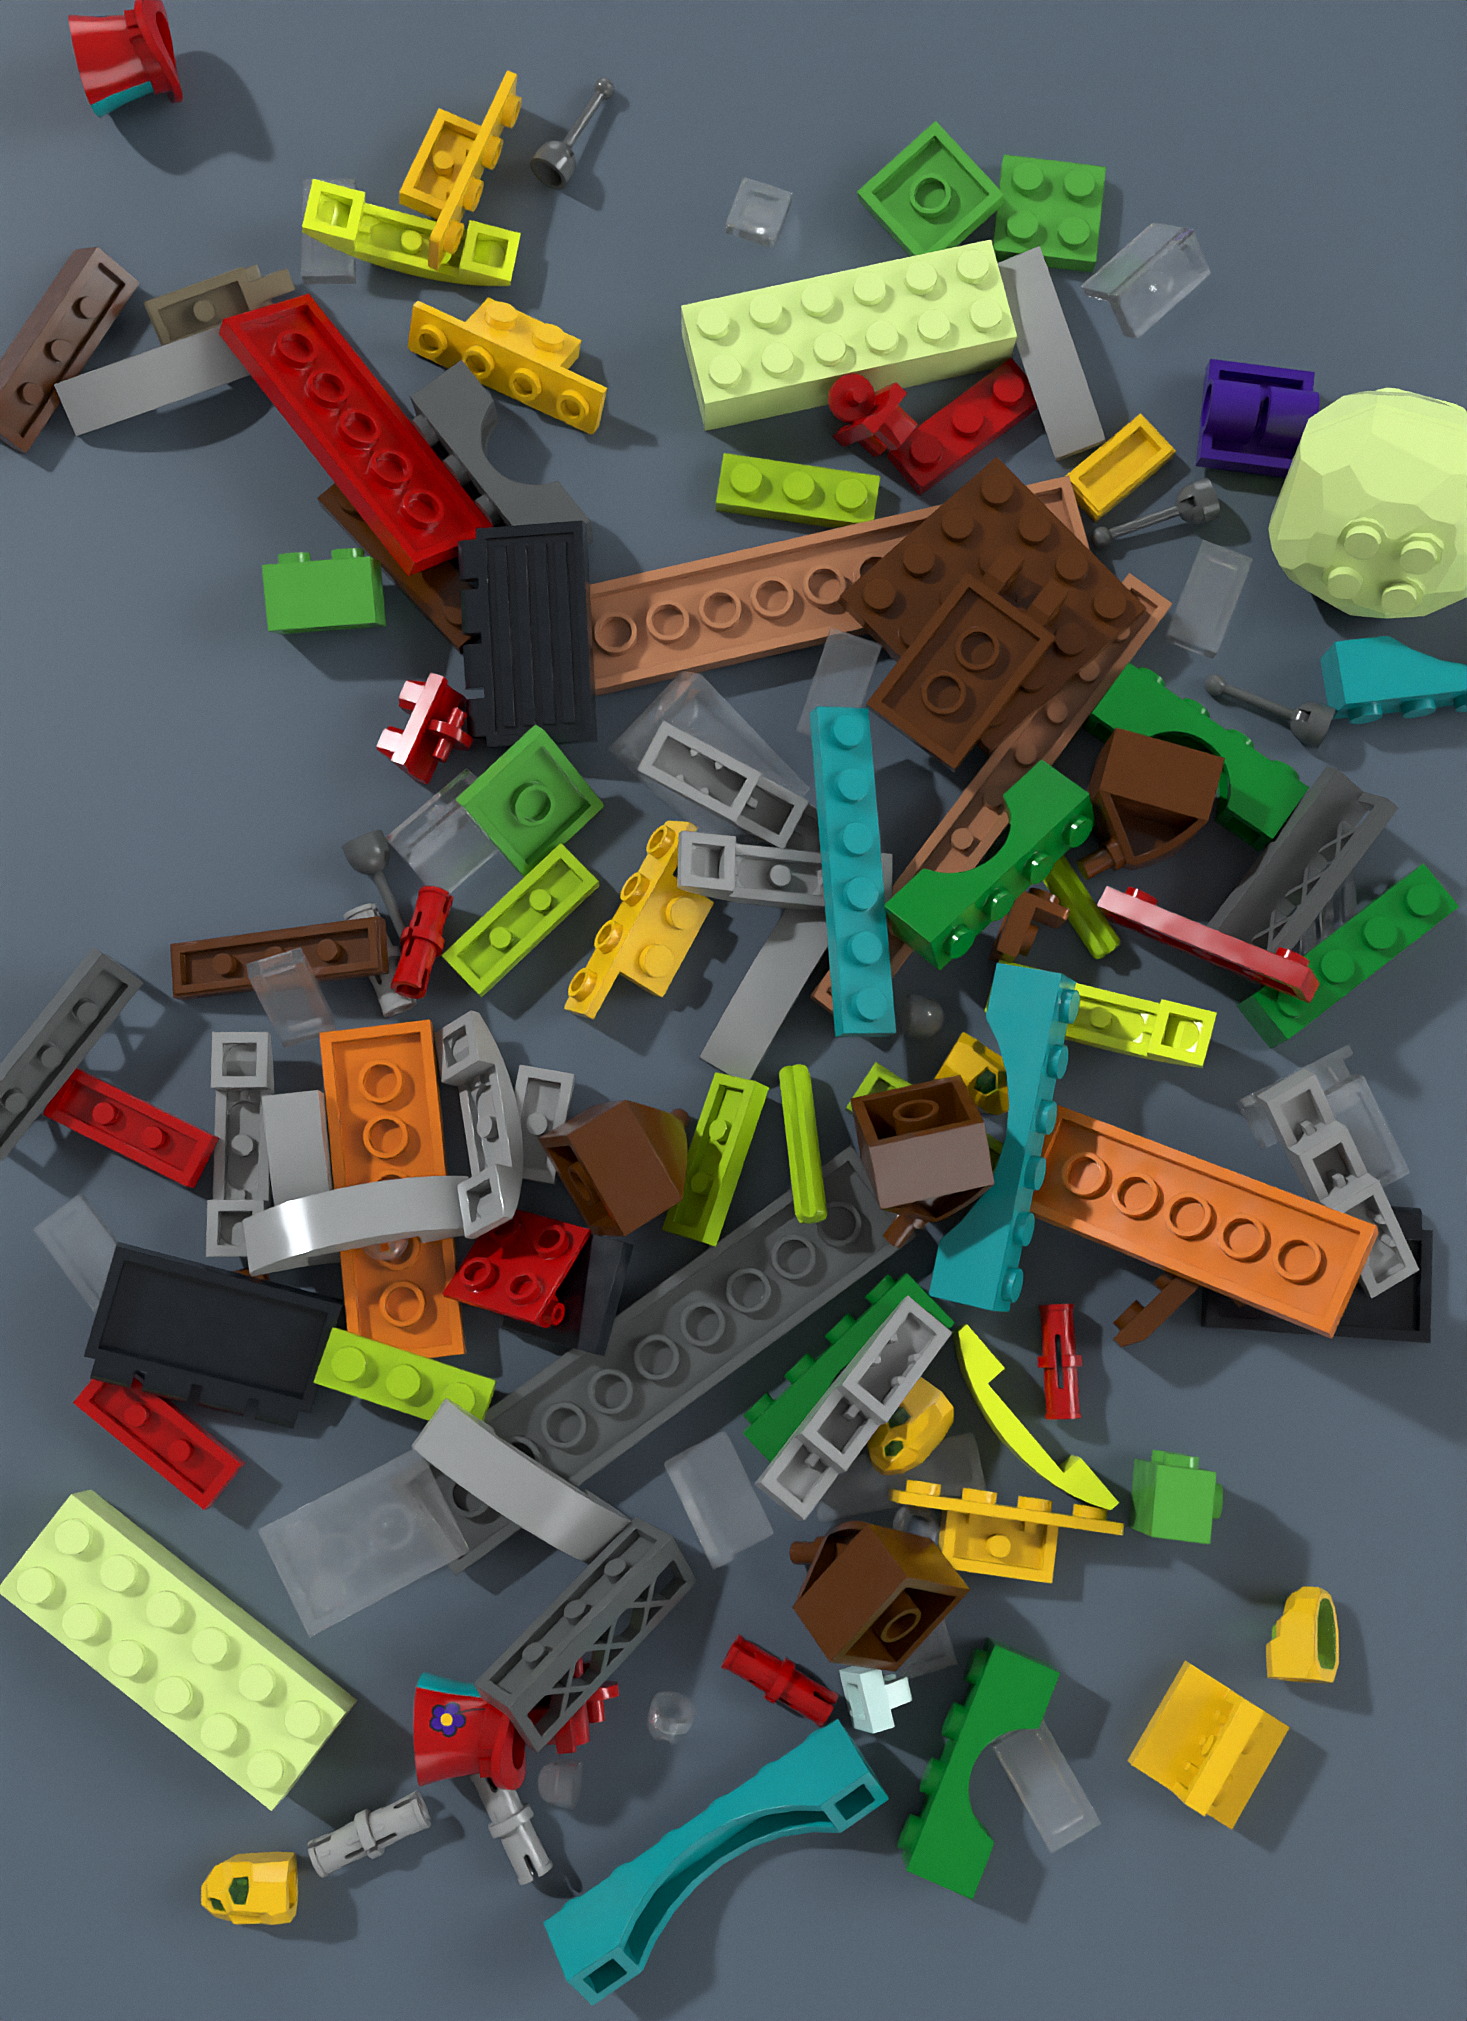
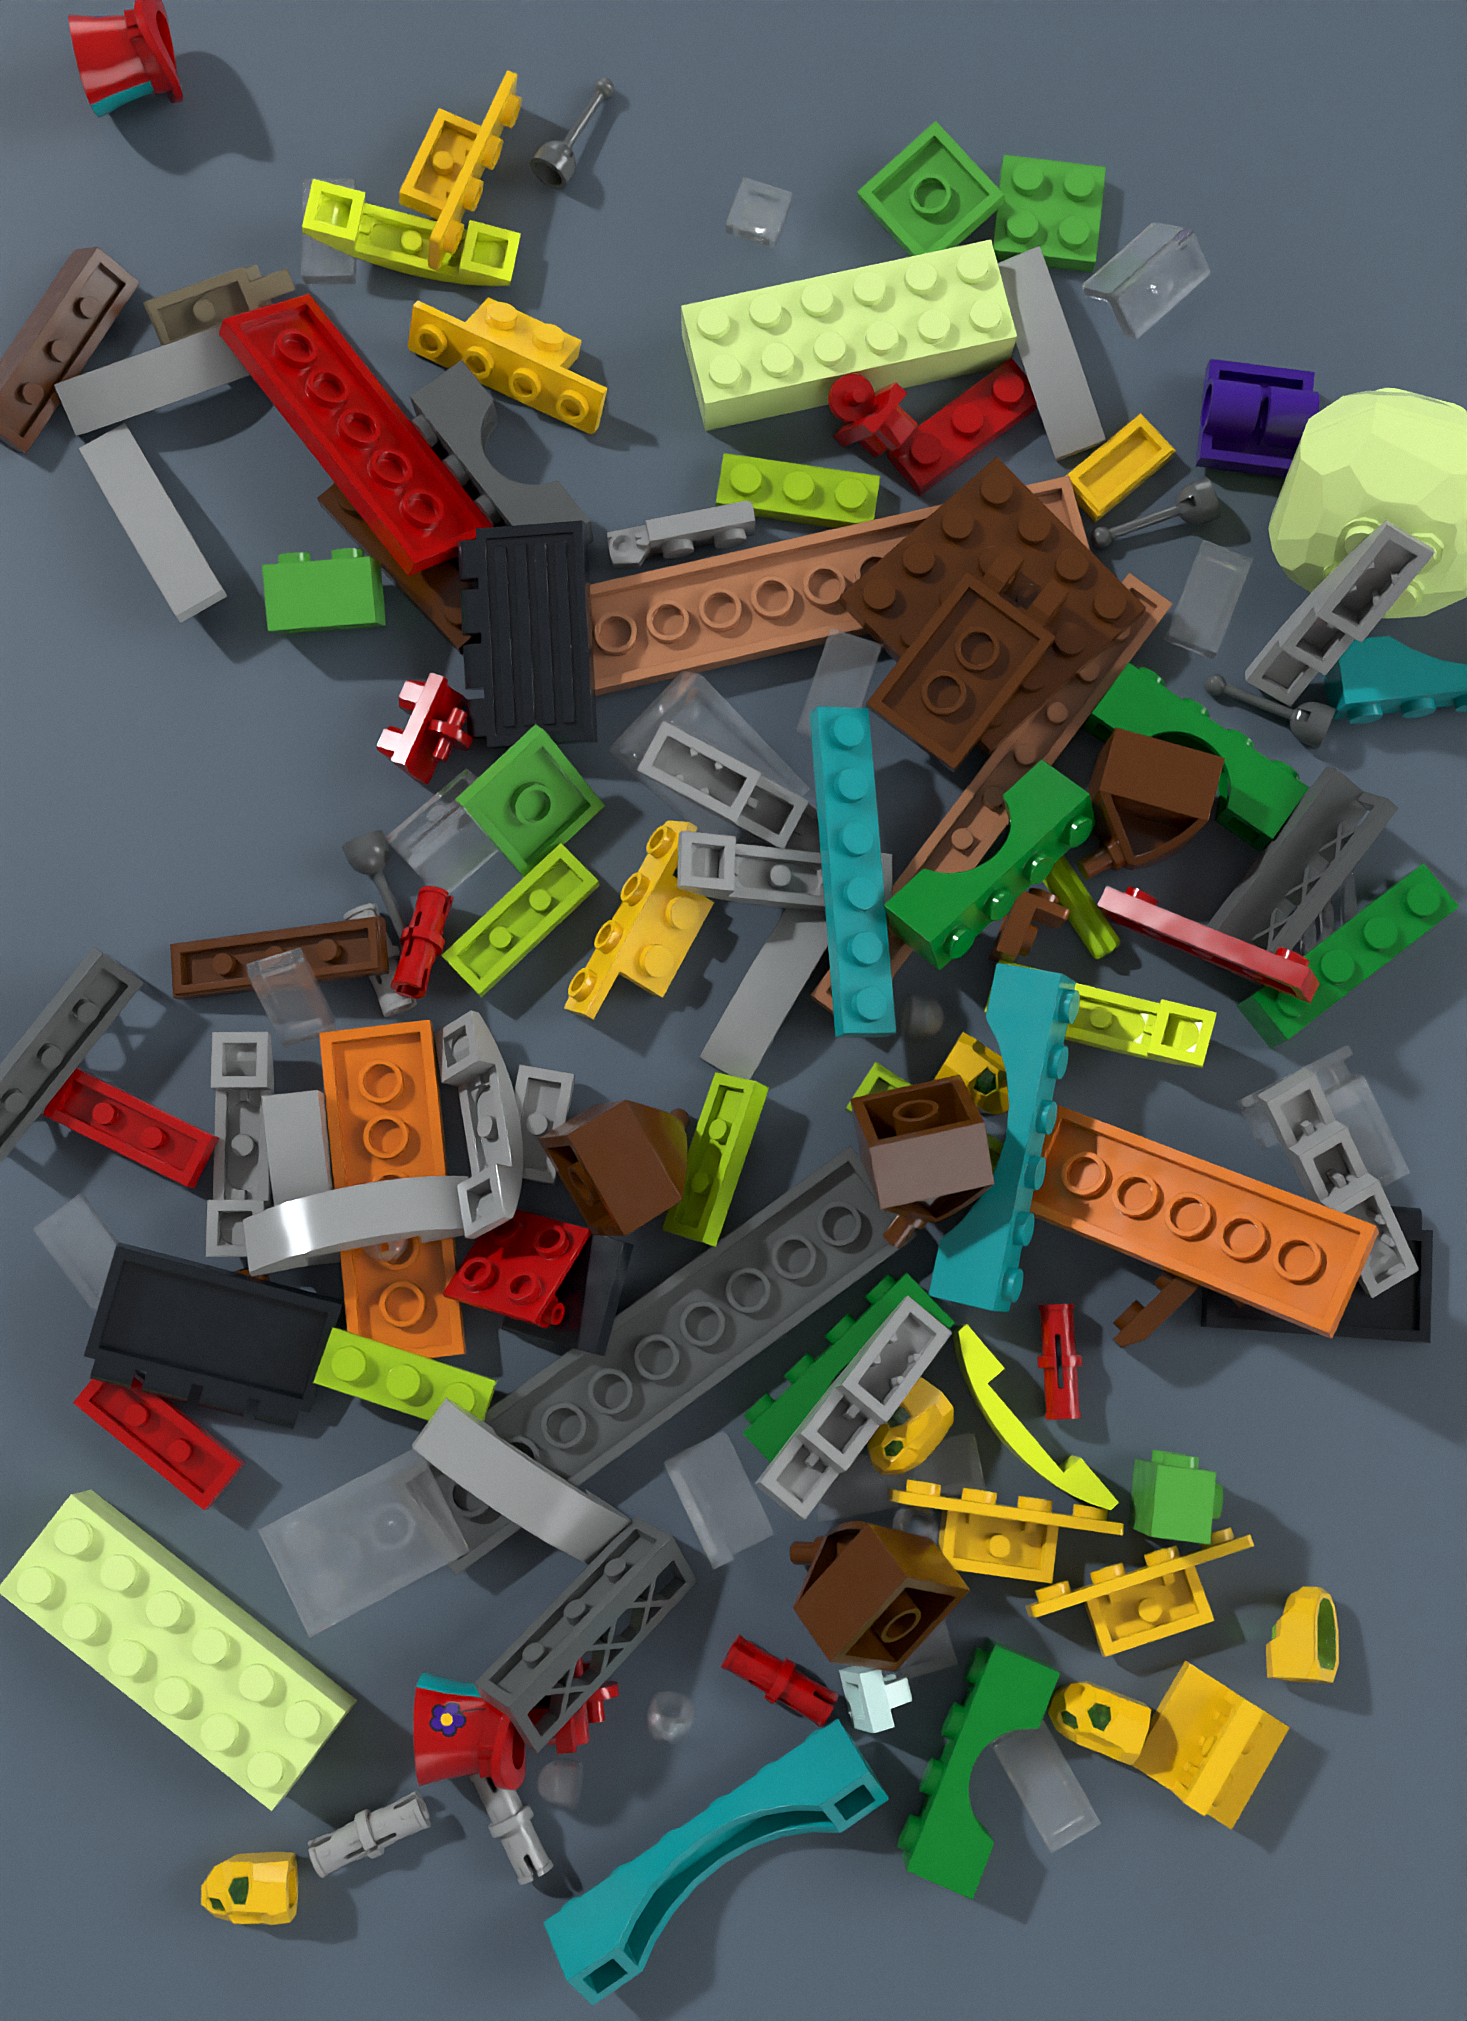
(152, 523): none -> light grey slope
(679, 533): none -> light grey hinge
(802, 1144): lime axle -> none
(1100, 1719): none -> yellow rock
(1144, 1602): none -> yellow bracket
(1338, 612): none -> light grey slope

